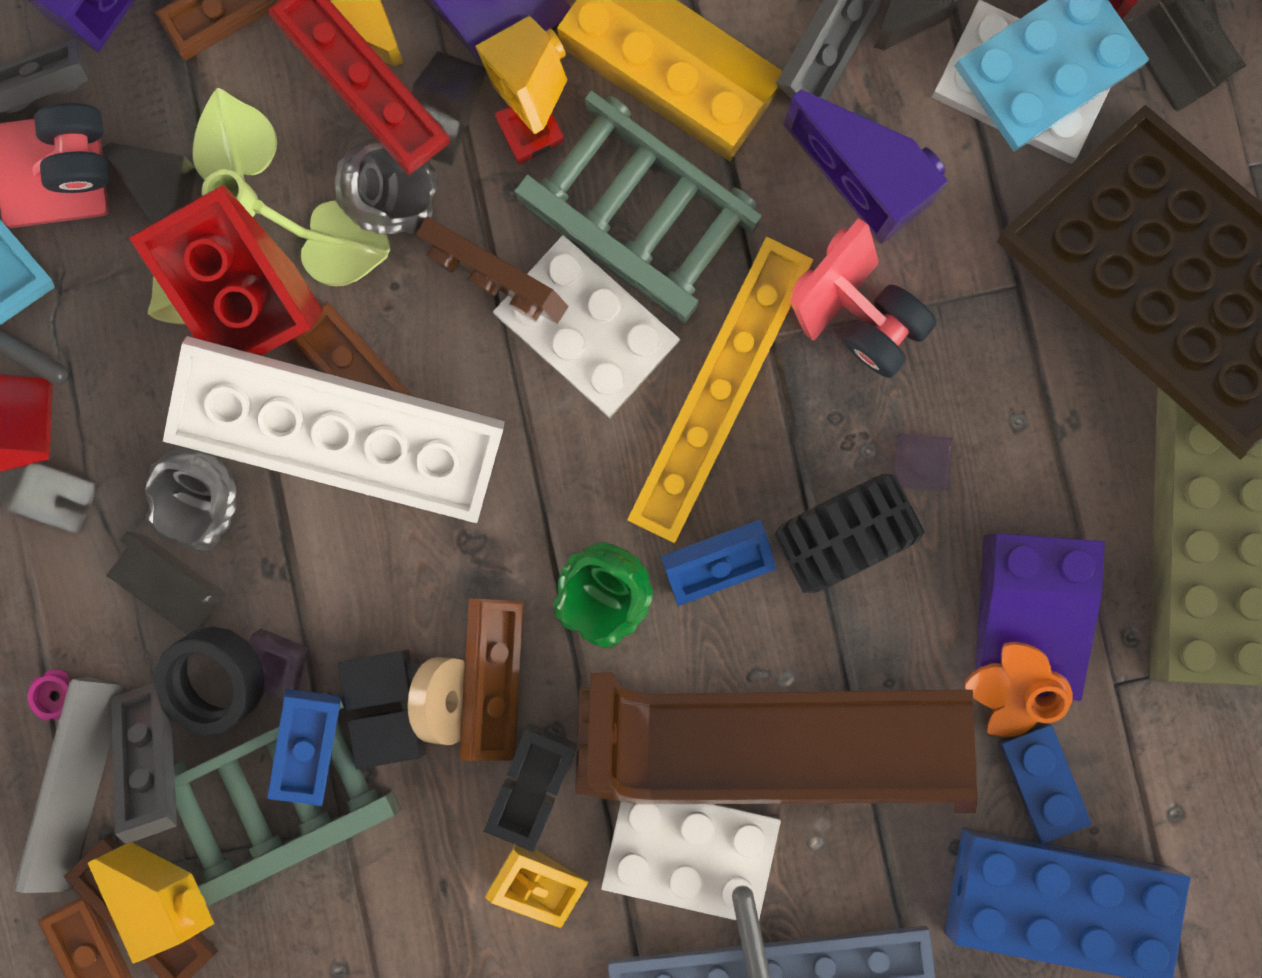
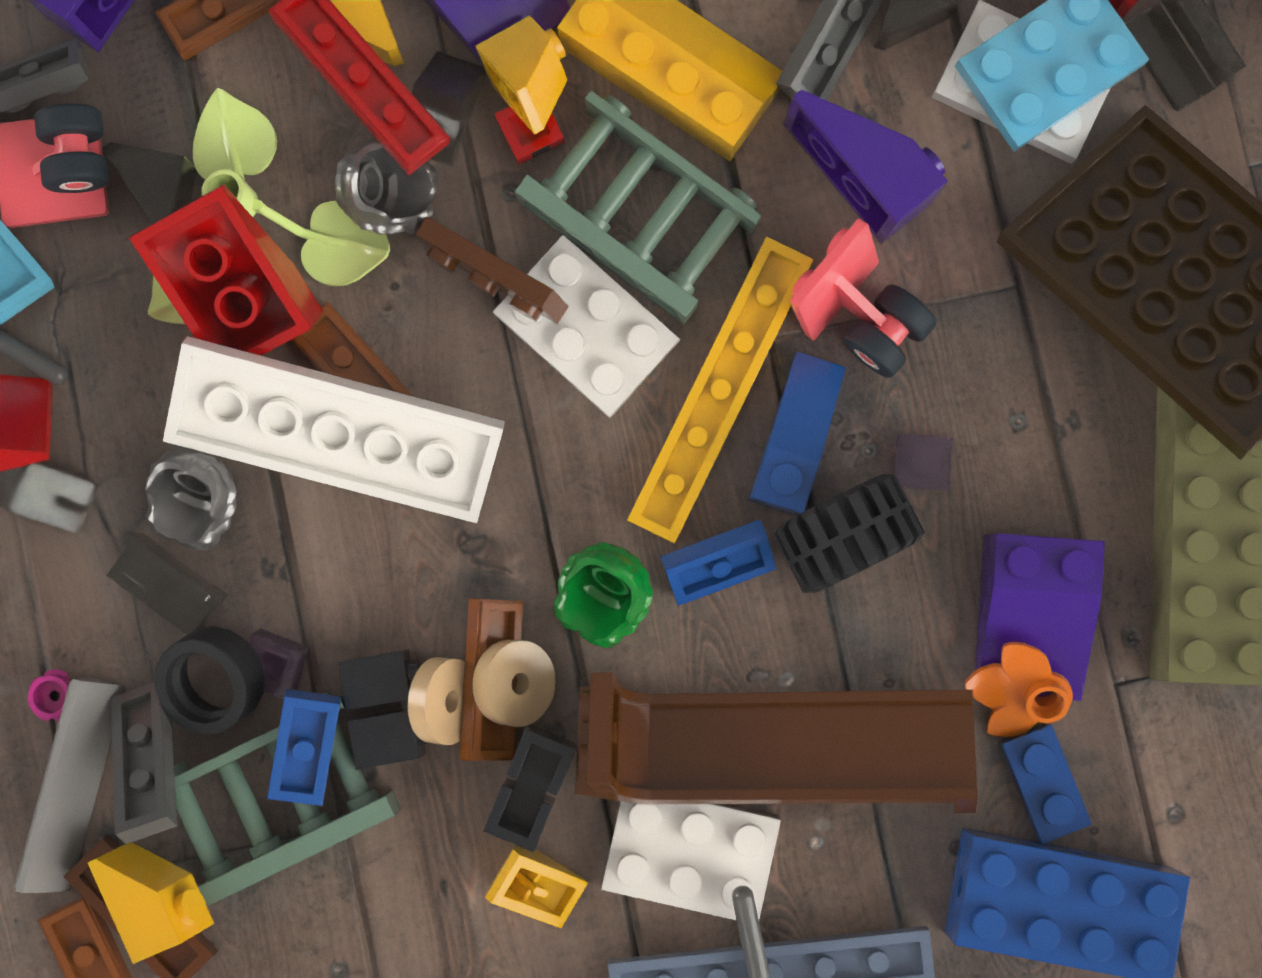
(494, 683): none -> tan piece
(797, 435): none -> blue slope

